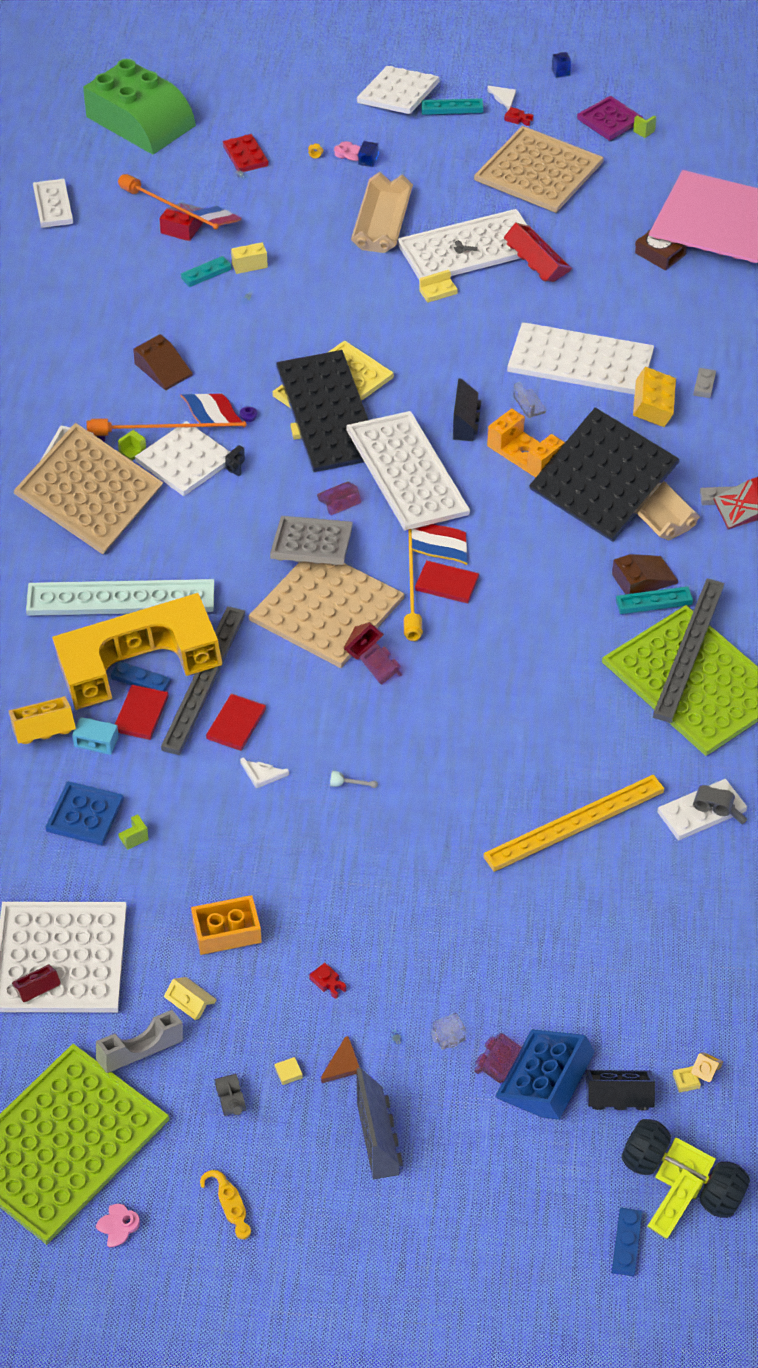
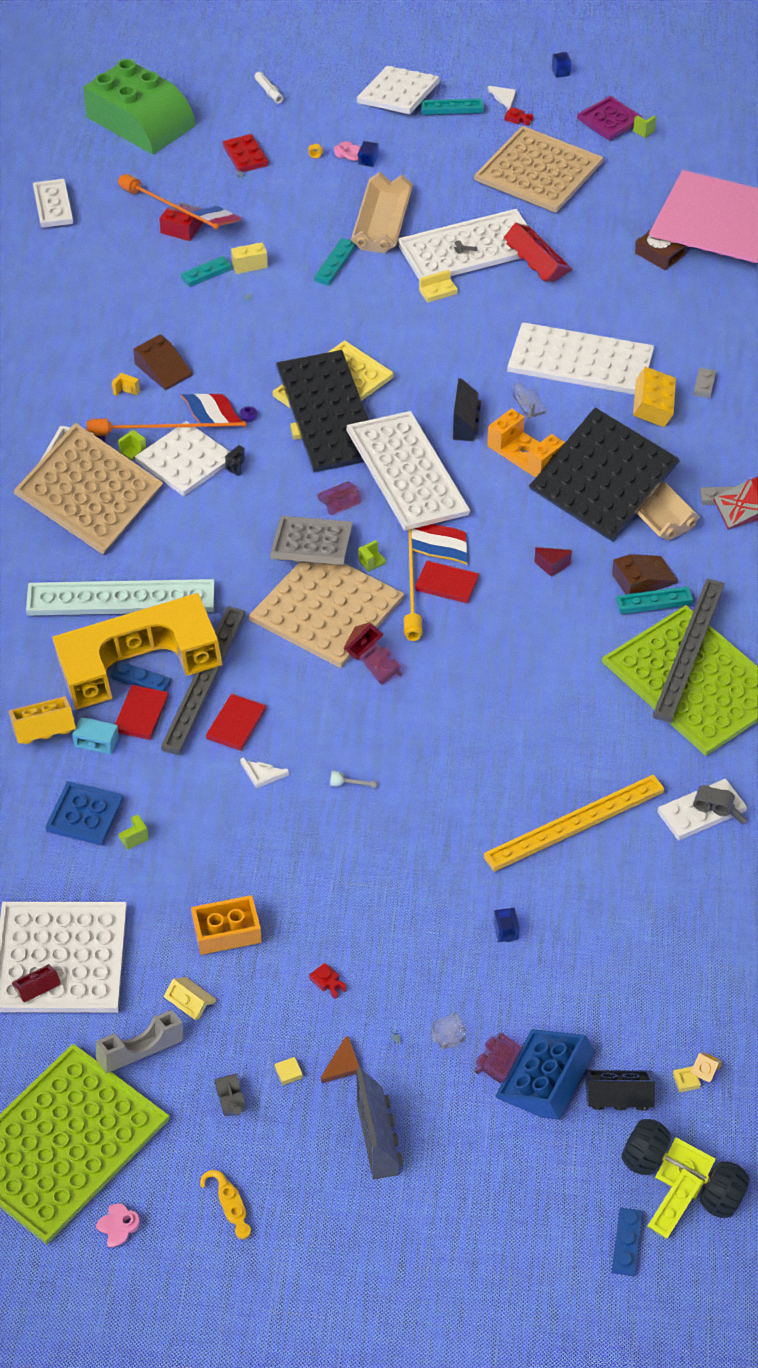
(126, 383): none -> yellow bracket
(271, 90): none -> white pin
(335, 262): none -> teal plate
(370, 557): none -> lime panel
(506, 925): none -> clear blue brick
(552, 559): none -> dark red slope

